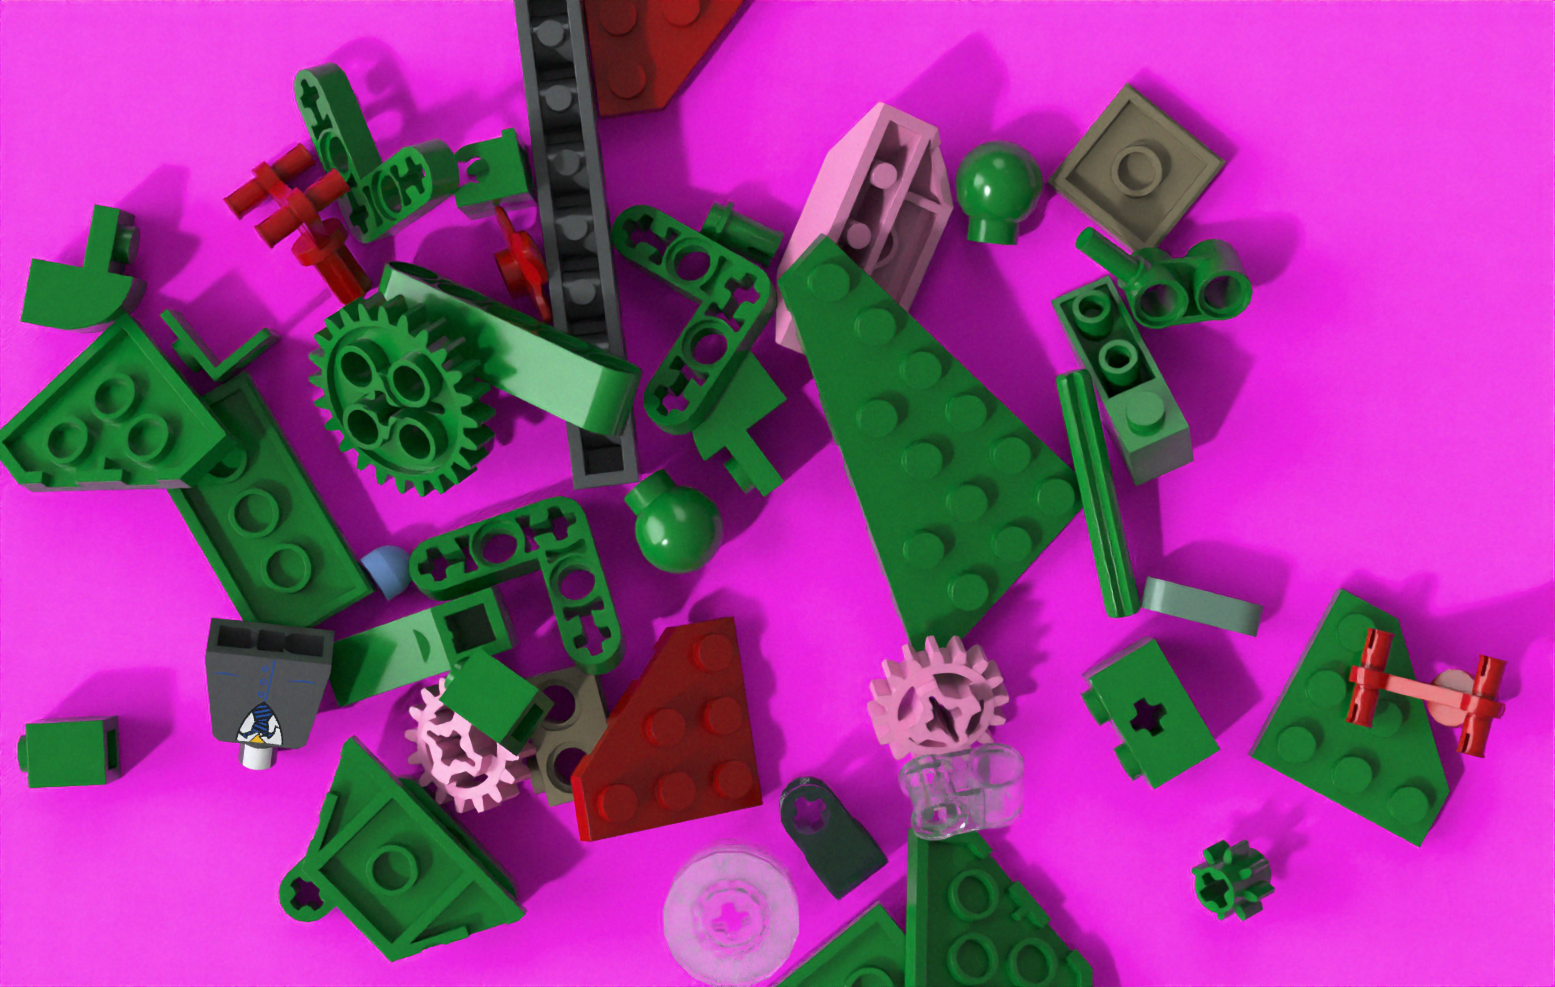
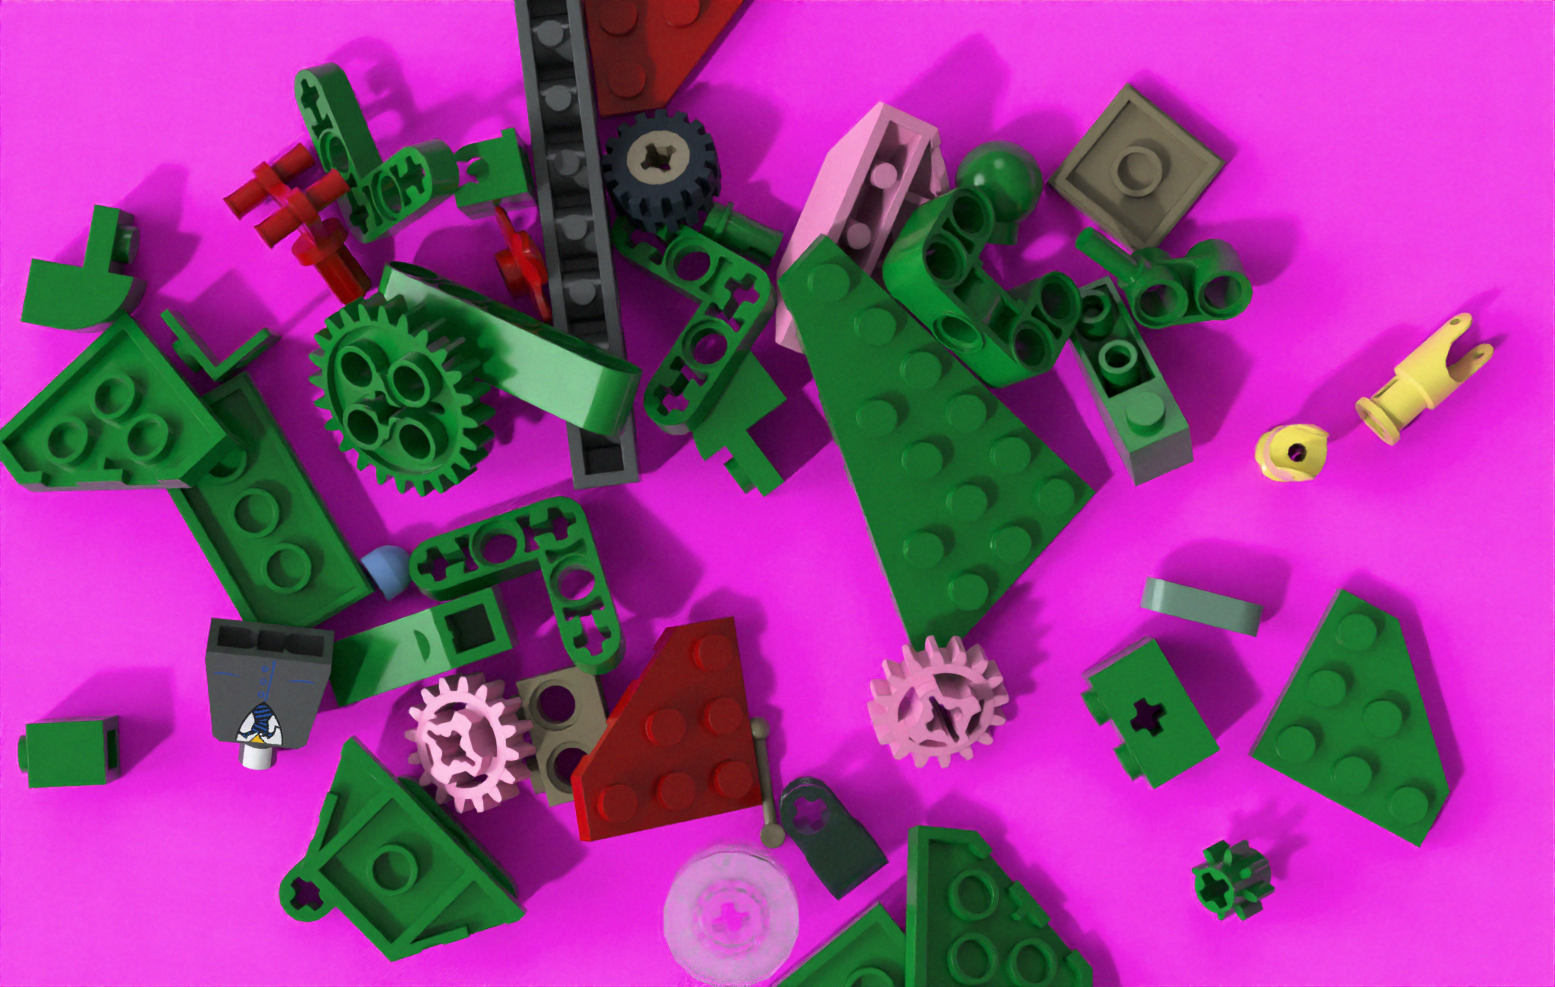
(495, 700): green brick -> none
(656, 194): none -> black wheel
(675, 524): green piece -> none
(771, 833): none -> dark tan hinge
(941, 281): none -> green beam
(968, 790): clear piece -> none
(1098, 493): green axle -> none
(1273, 456): none -> light yellow piece
(1422, 381): none -> light yellow piece
(1452, 698): red axle -> none

